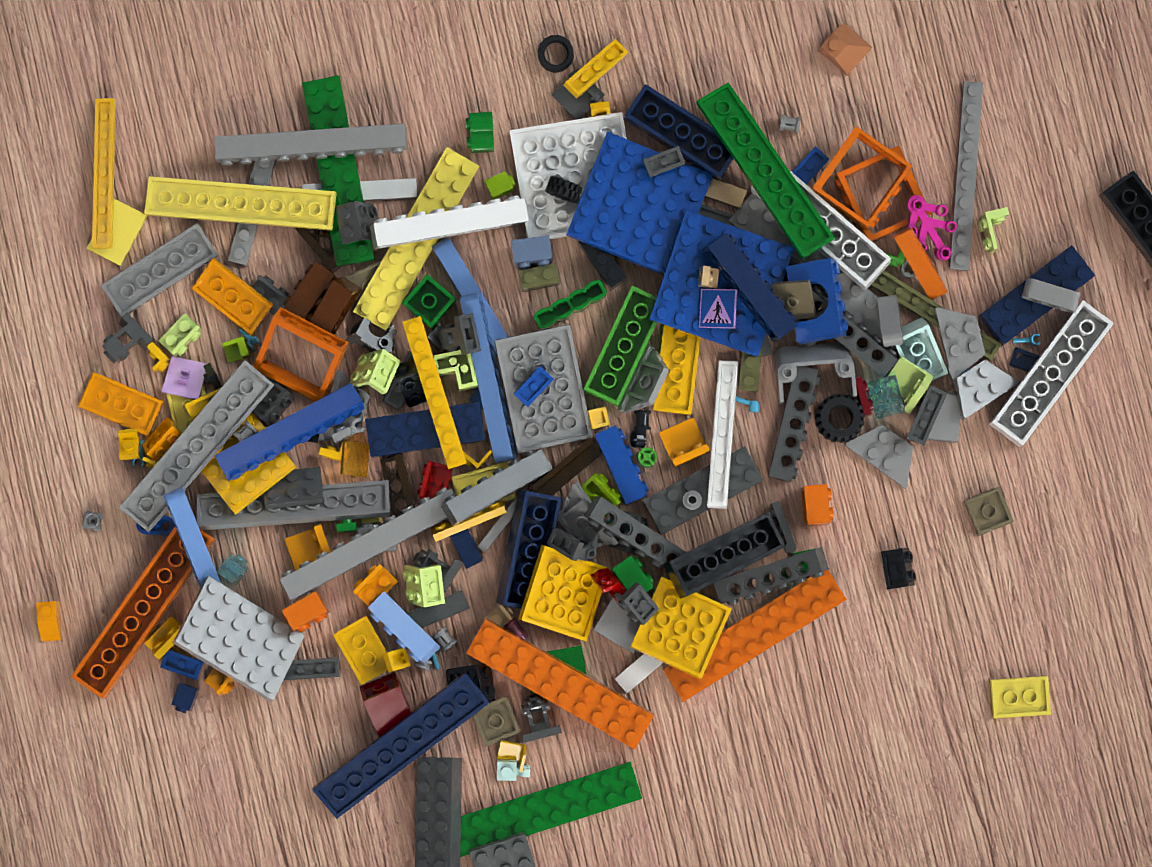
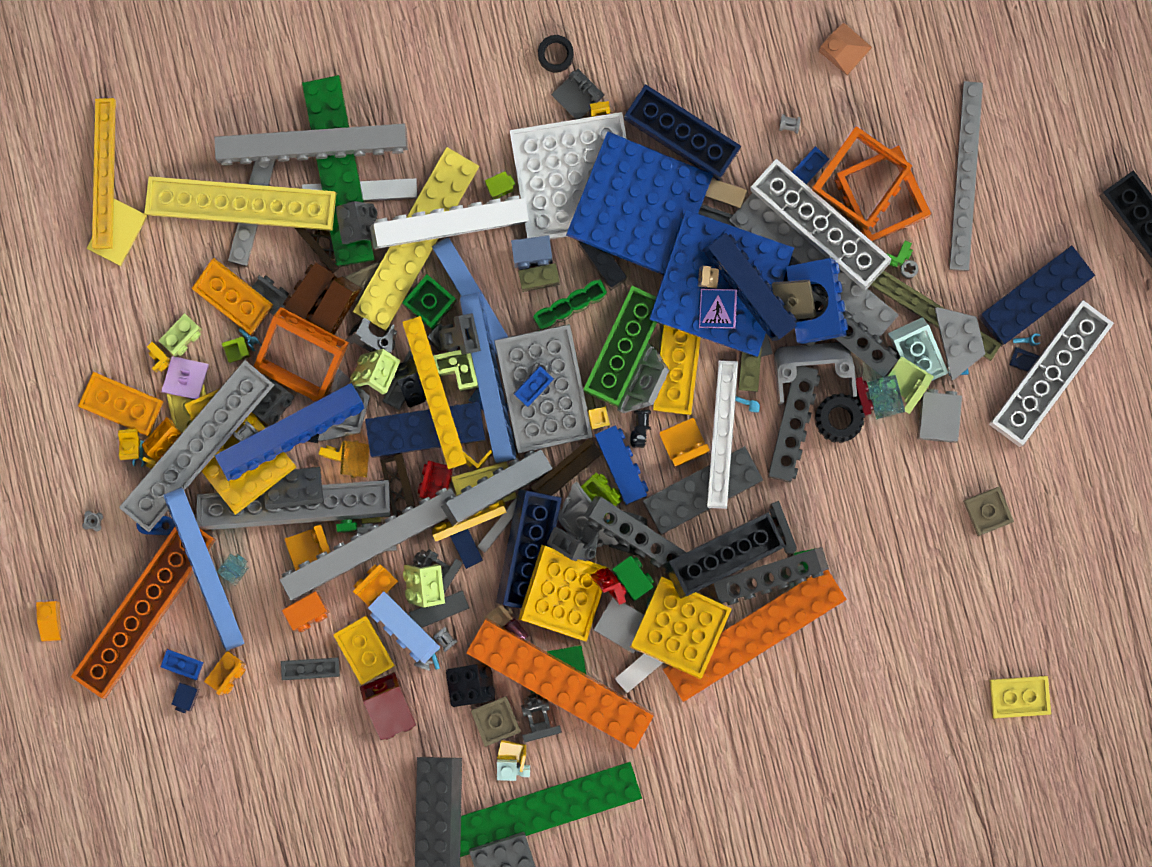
(115, 349): dark grey tile -> none
(159, 270): light grey plate -> none
(163, 637): yellow bracket -> none
(211, 376): black plate -> none
(238, 639): plate -> none
(343, 433): light grey plate -> none
(396, 660): yellow bracket -> none
(401, 745): dark blue plate -> none
(481, 132): green brick -> none
(563, 189): black tyre -> none
(595, 68): yellow plate -> none
(637, 604): dark grey bracket -> none
(648, 460): bright green wheel -> none
(663, 162): dark grey plate -> none
(687, 504): light grey plate -> none
(765, 170): green plate -> none
(816, 505): orange brick -> none
(885, 452): light grey wing -> none
(890, 320): light grey beam -> none
(898, 568): black bracket -> none
(920, 263): orange tile -> none
(926, 415): dark grey plate -> none
(927, 224): dark pink plant -> none
(981, 386): wing -> none
(985, 225): yellowish green bracket -> none
(1050, 295): light grey beam -> none

